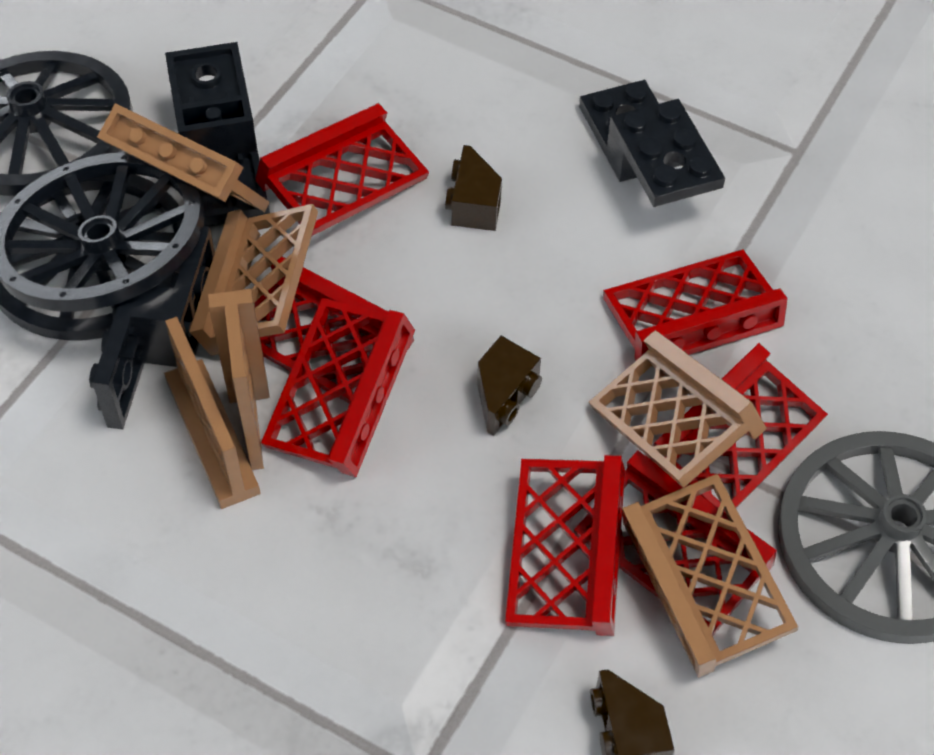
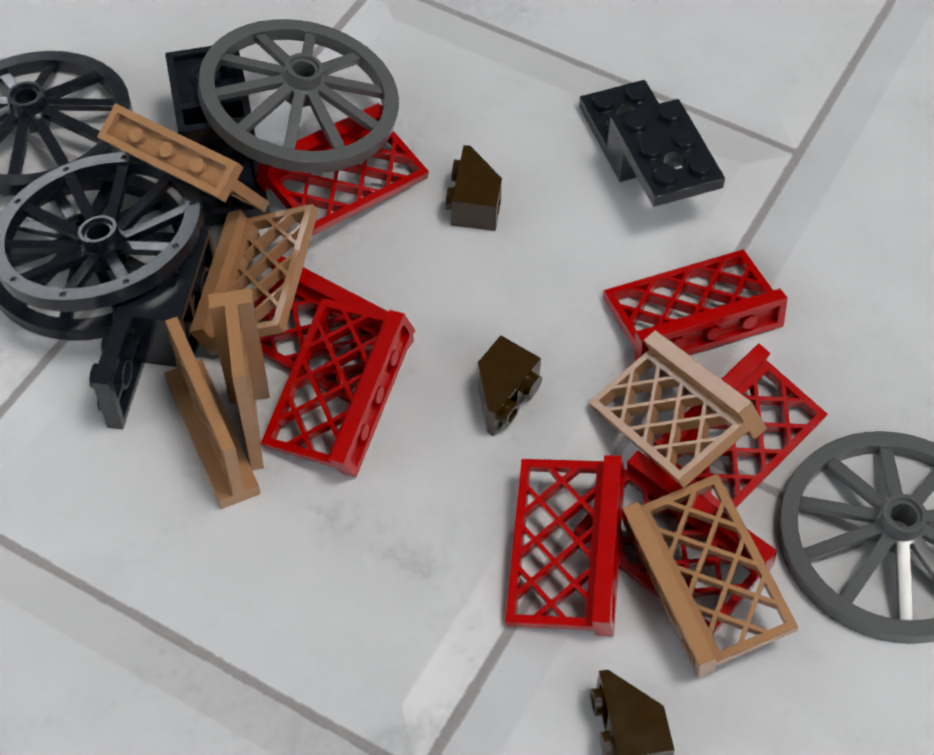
(302, 83): none -> dark grey wheel

